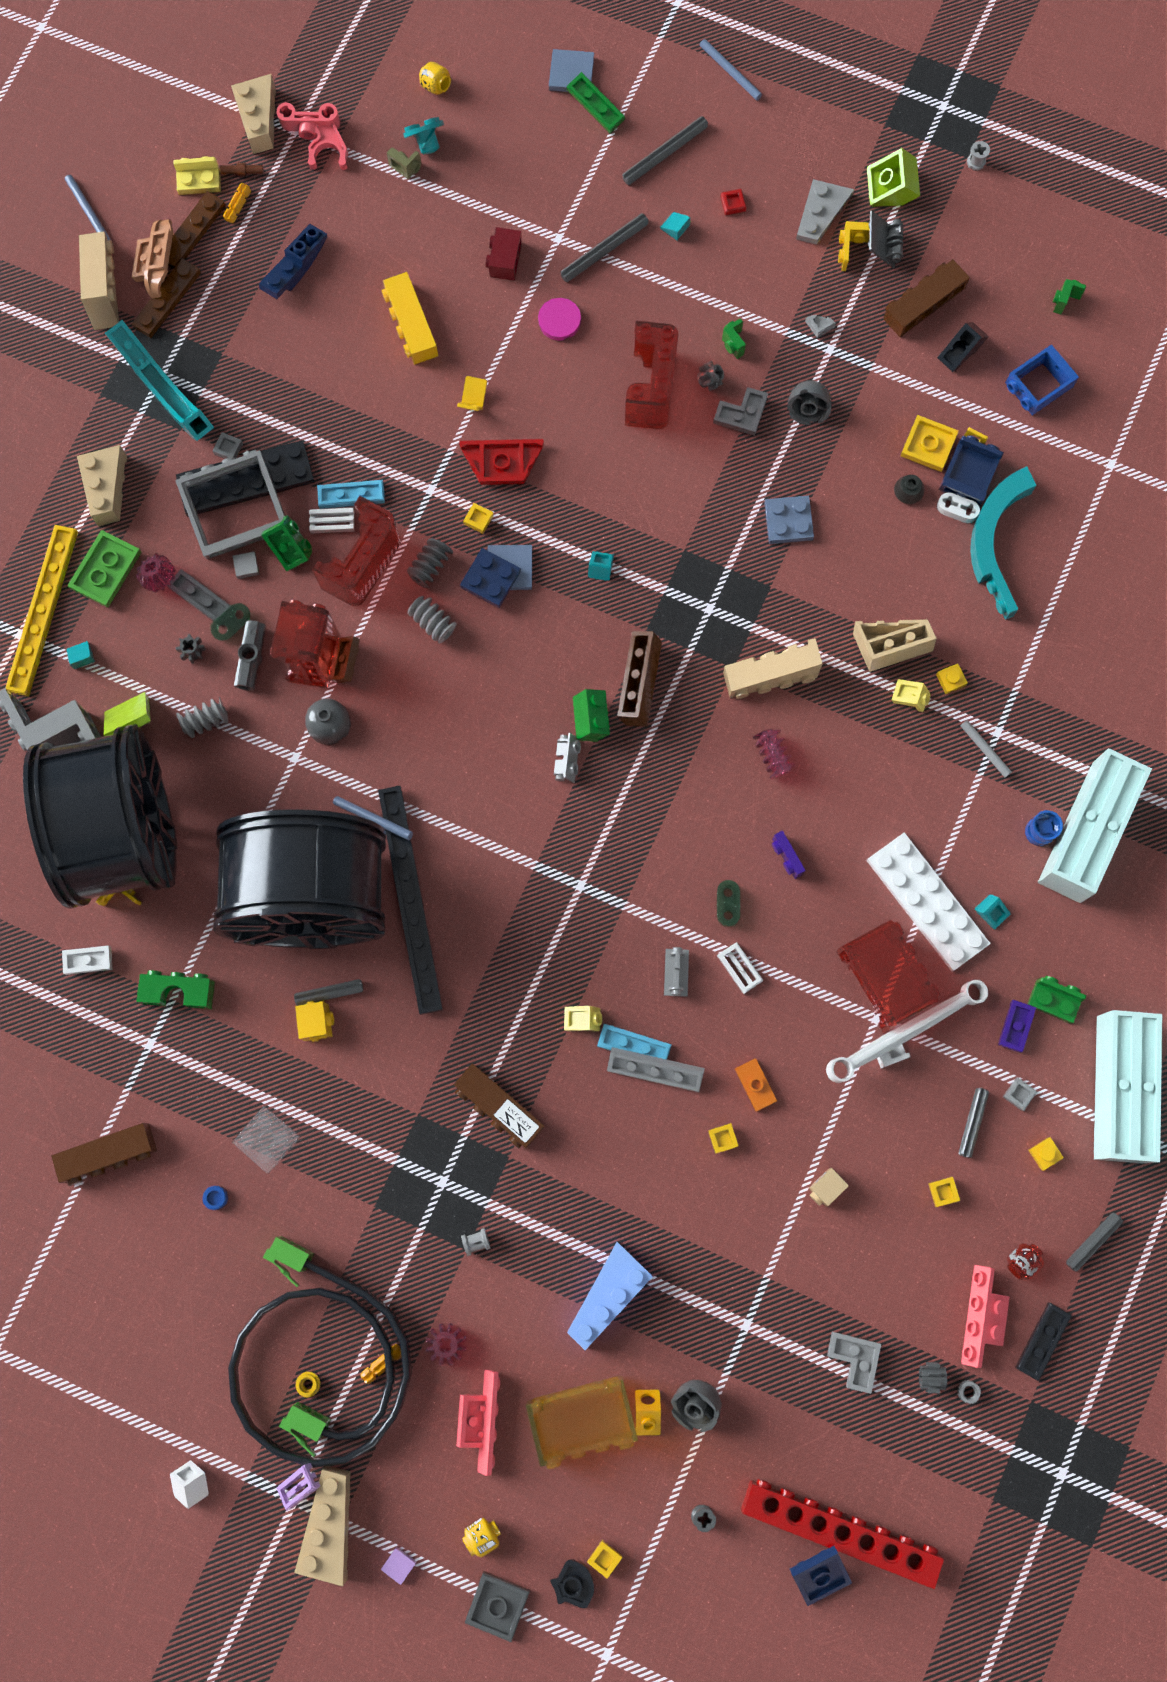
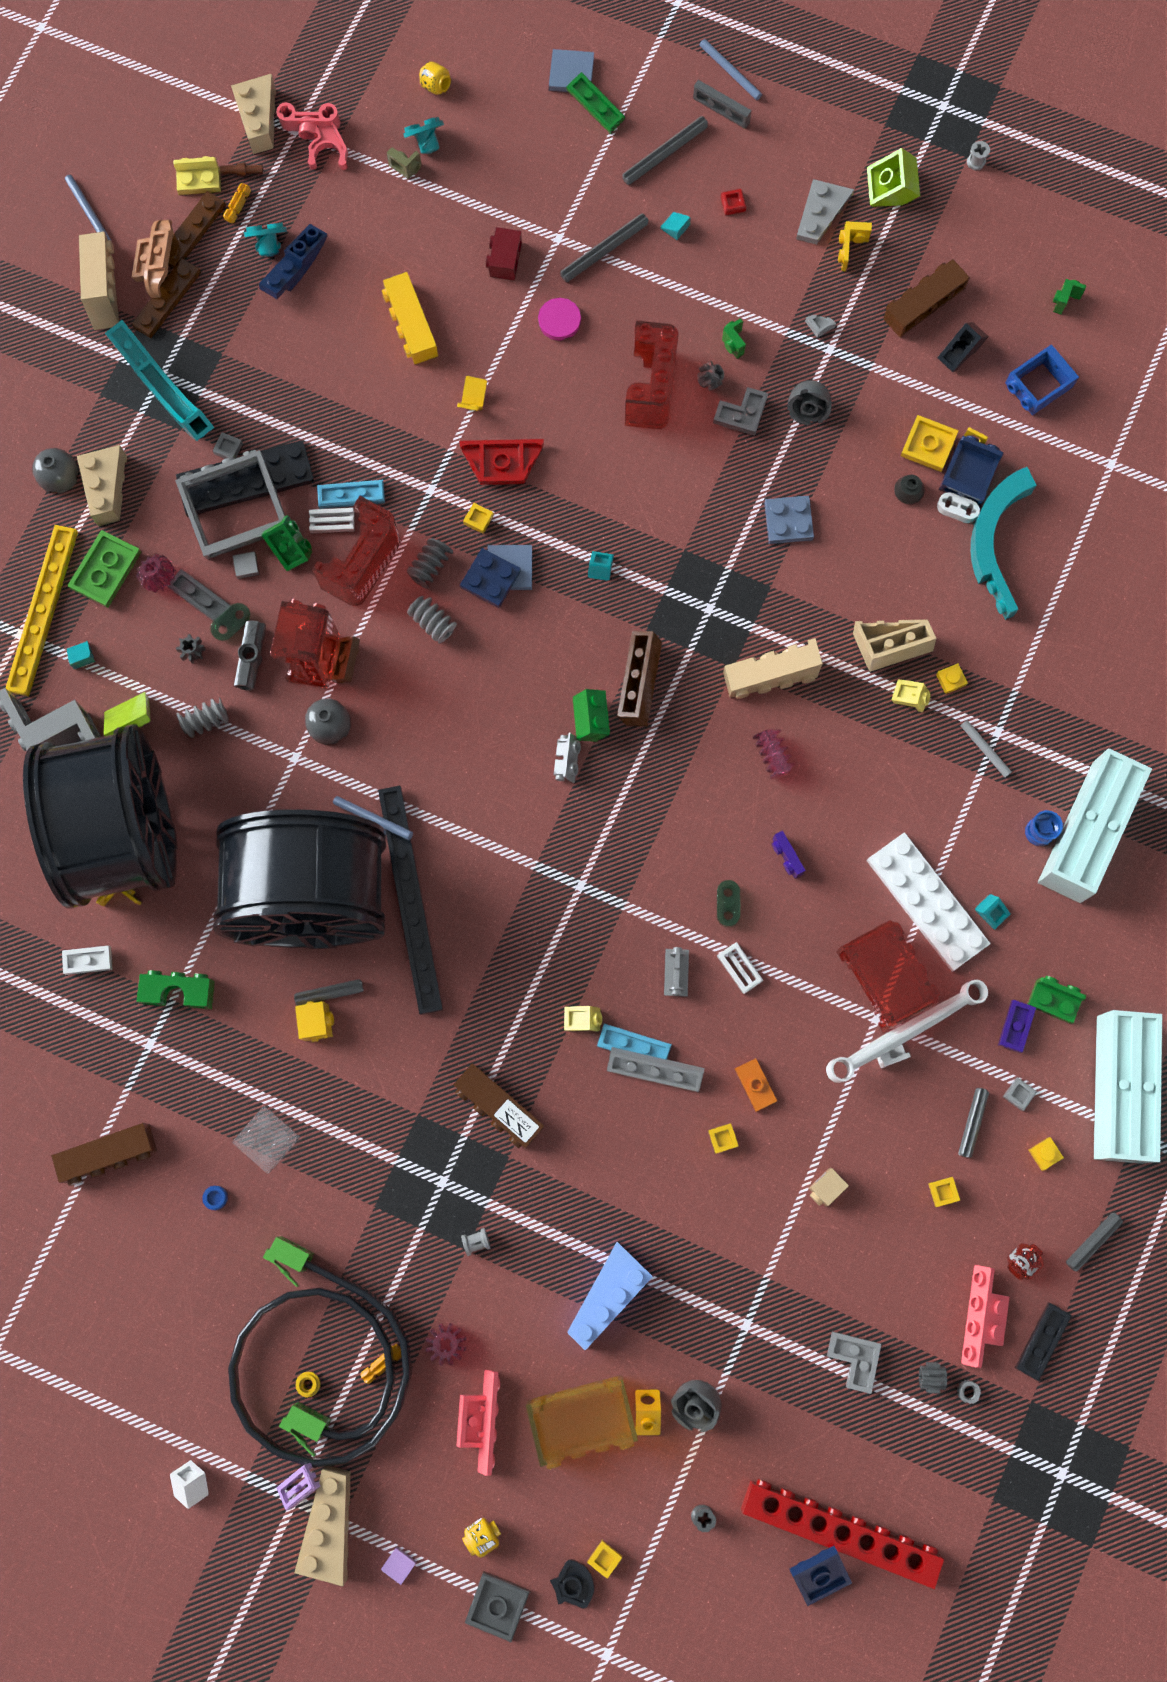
(55, 470): none -> dark grey cylinder
(266, 239): none -> teal plate
(722, 104): none -> dark grey tile
(886, 239): dark grey hinge -> none

